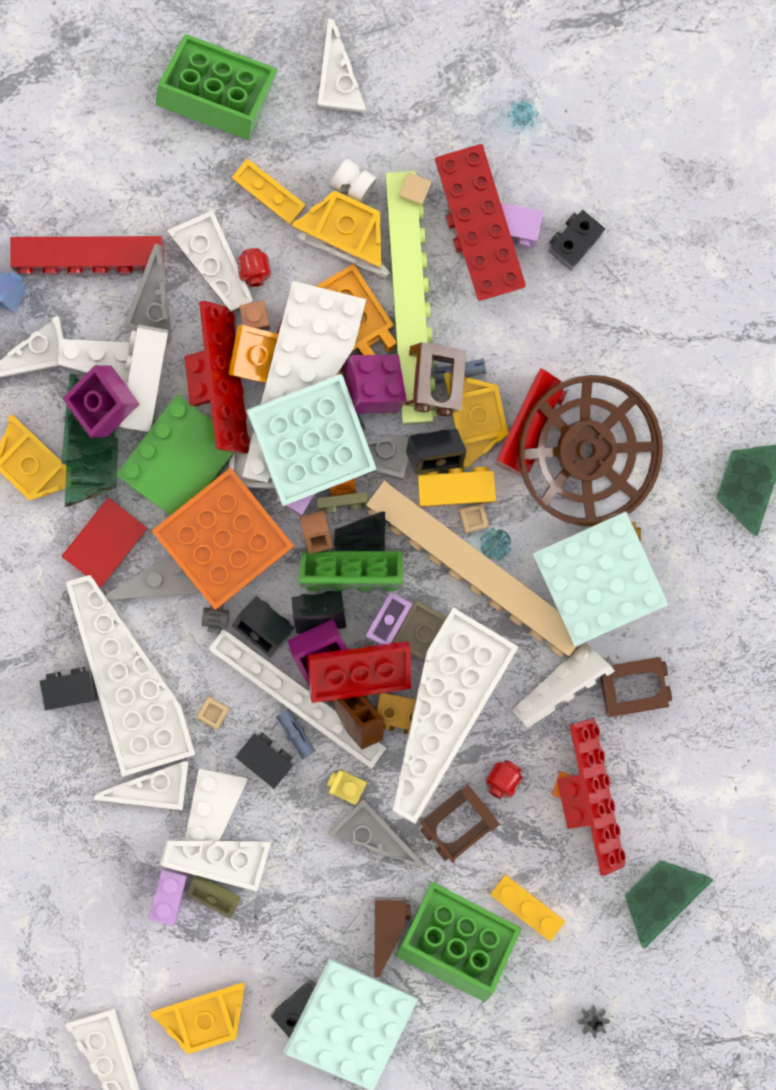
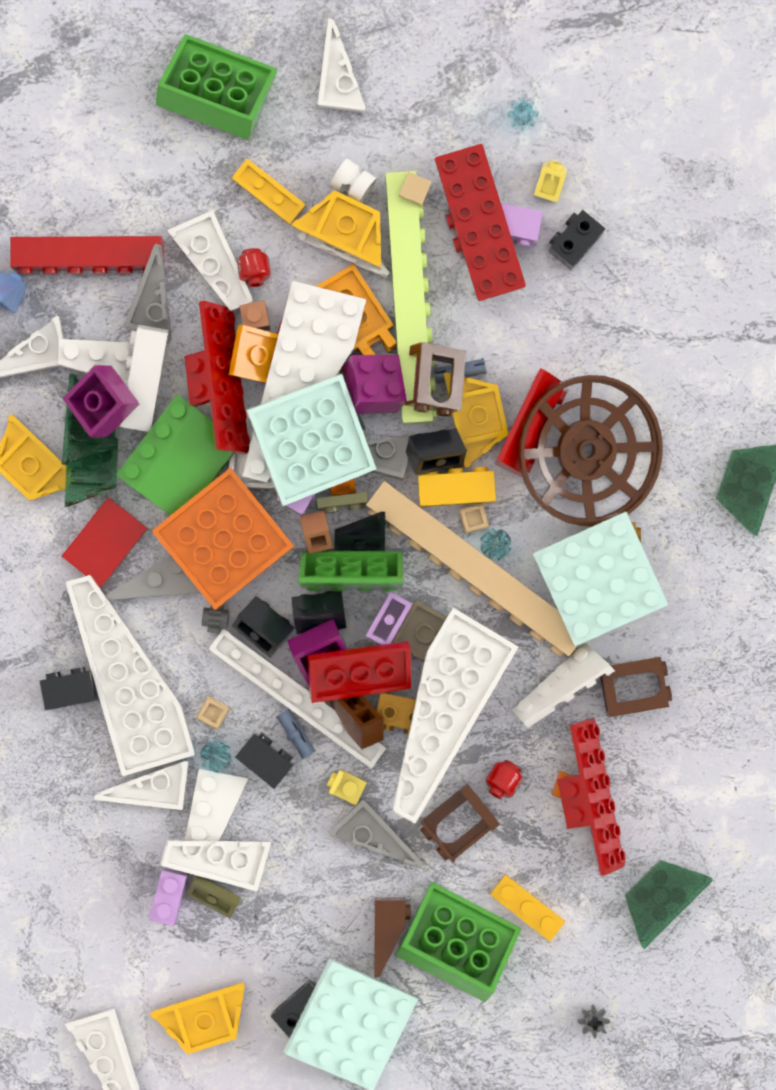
(215, 756): none -> clear light blue gear
(551, 180): none -> light yellow bracket

